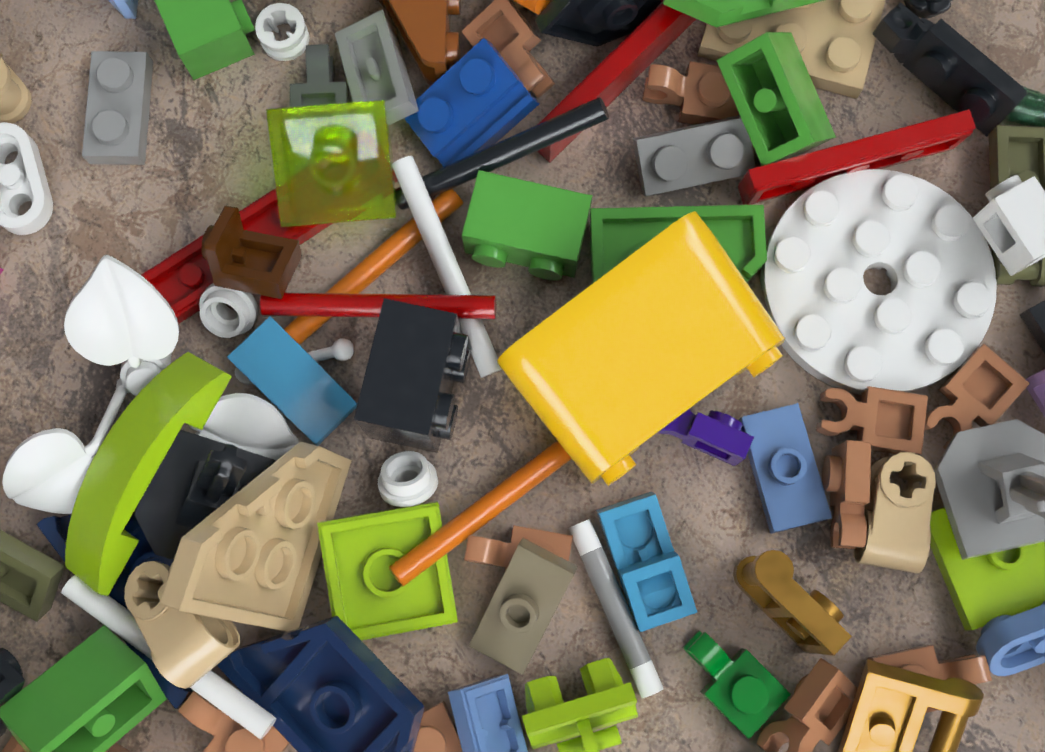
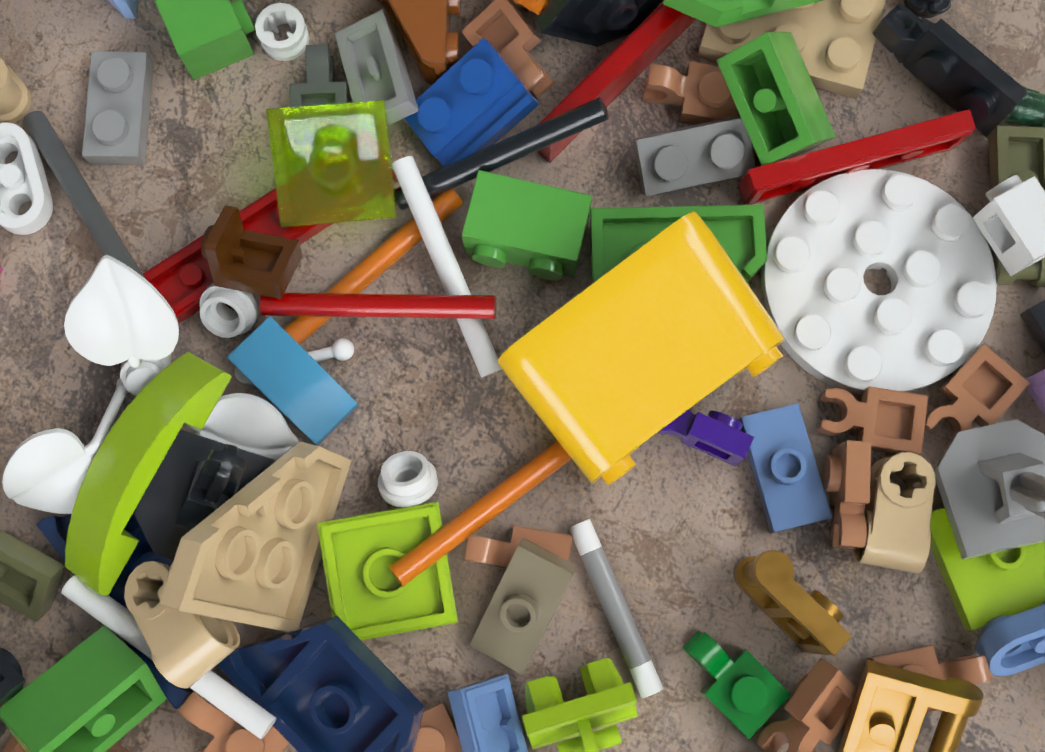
(77, 189): none -> dark grey bar
(412, 376): black brick -> none
(646, 561): dark azure slope -> none

